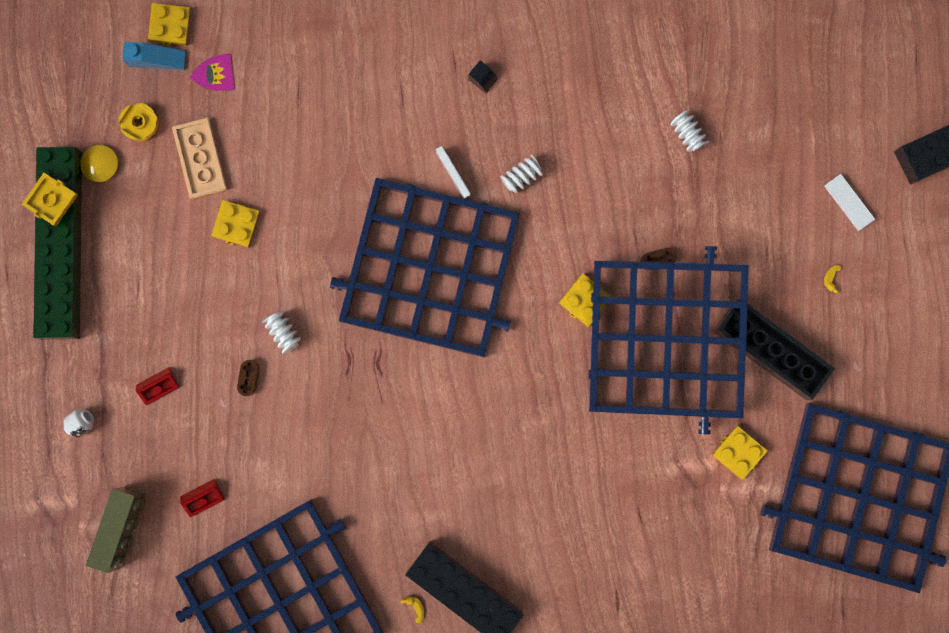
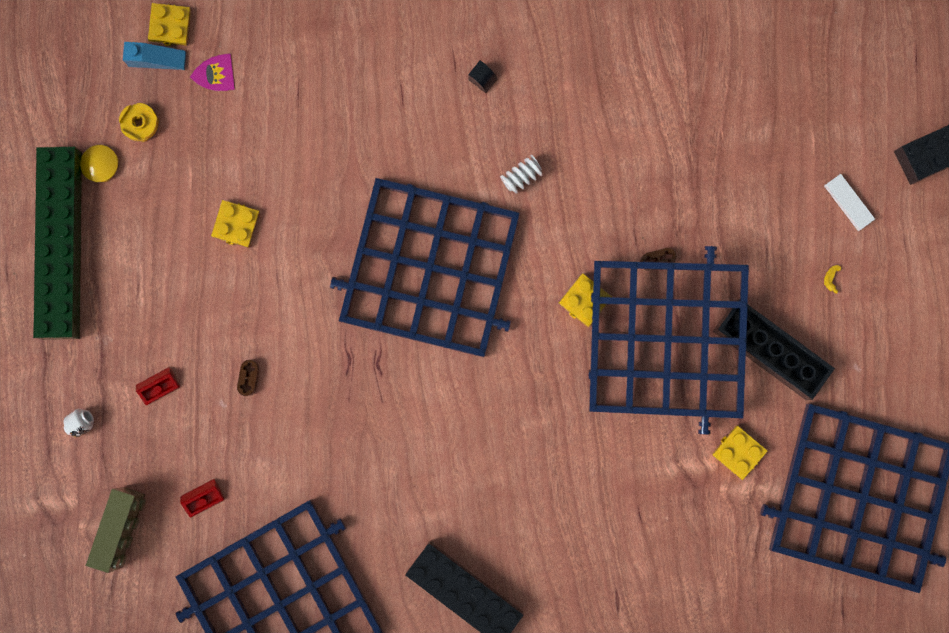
(49, 199): yellow plate -> none
(199, 158): light nougat tile -> none
(282, 332): white piece -> none
(417, 606): yellow piece -> none
(453, 173): white tile -> none
(688, 131): white piece -> none

